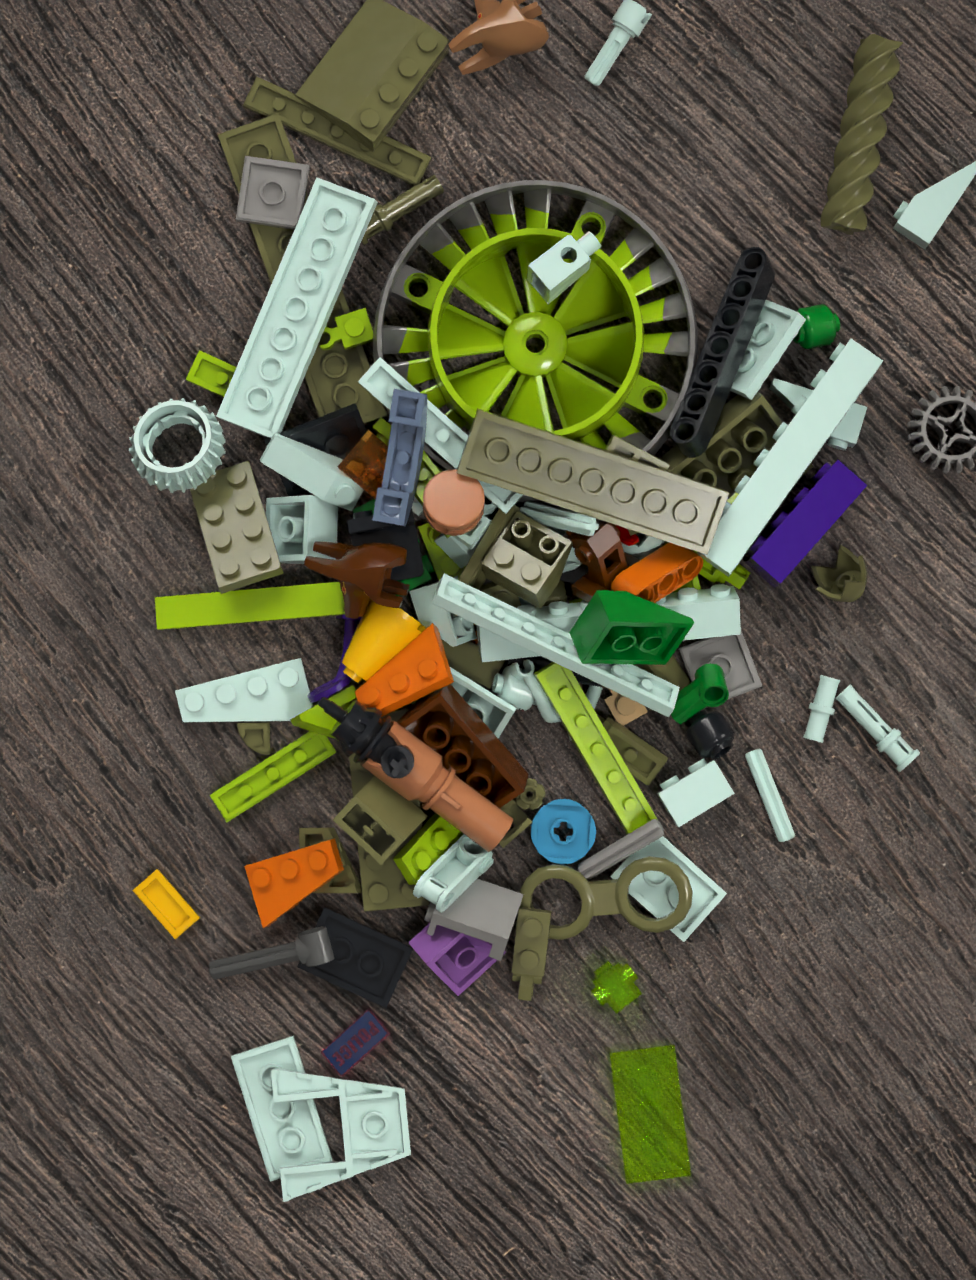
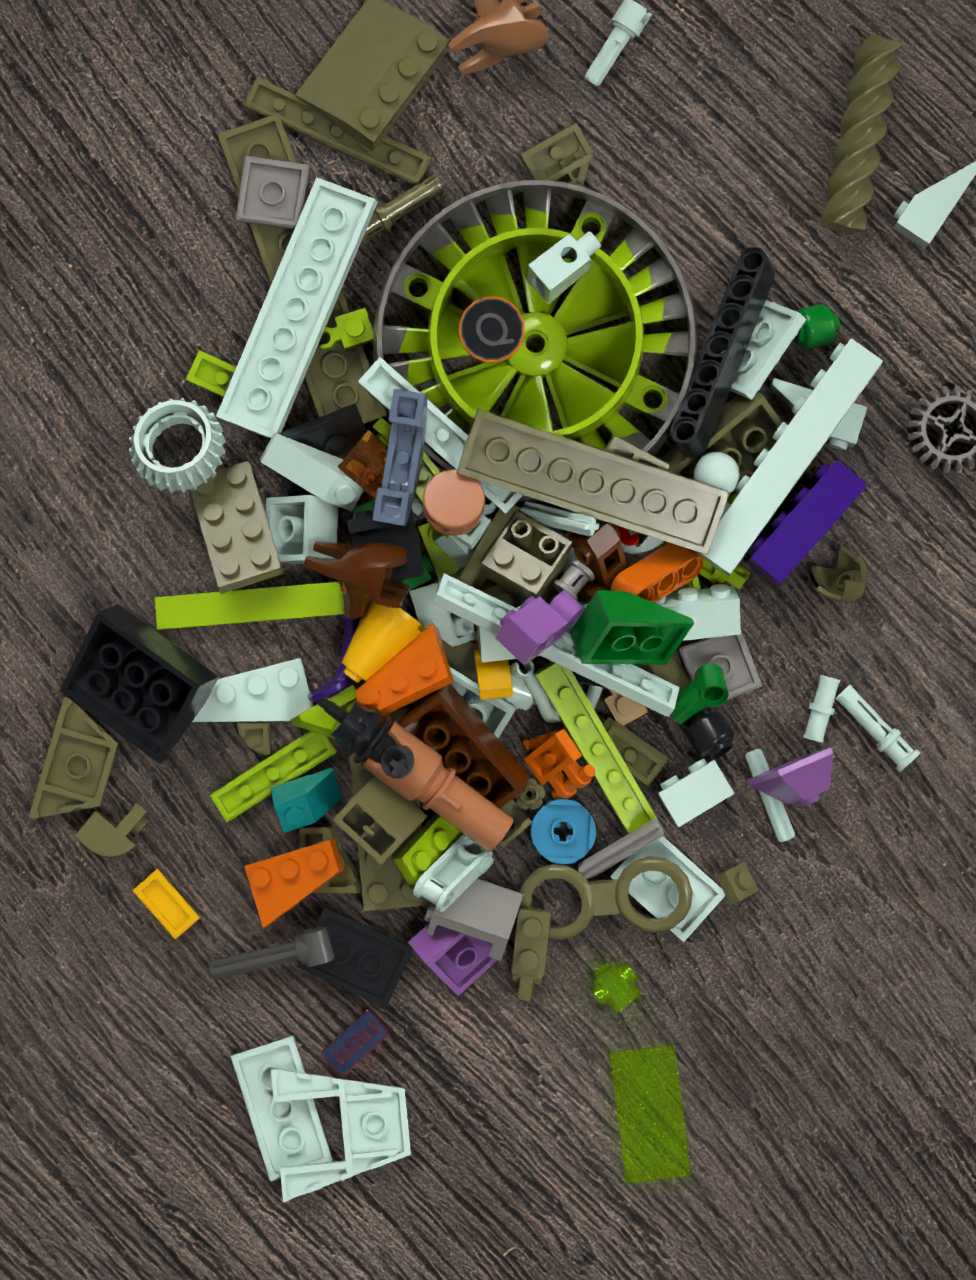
(75, 765): none -> olive wing
(109, 839): none -> olive brick
(137, 682): none -> black slope
(305, 799): none -> teal slope
(491, 330): none -> black tile
(493, 678): none -> yellow tile
(538, 625): none -> medium lavender hinge
(539, 740): none -> orange piece
(560, 157): none -> olive slope
(560, 755): none -> orange plate
(574, 578): none -> light grey bush
(717, 470): none -> light aqua piece
(737, 883): none -> olive plate
(798, 779): none -> medium lavender slope

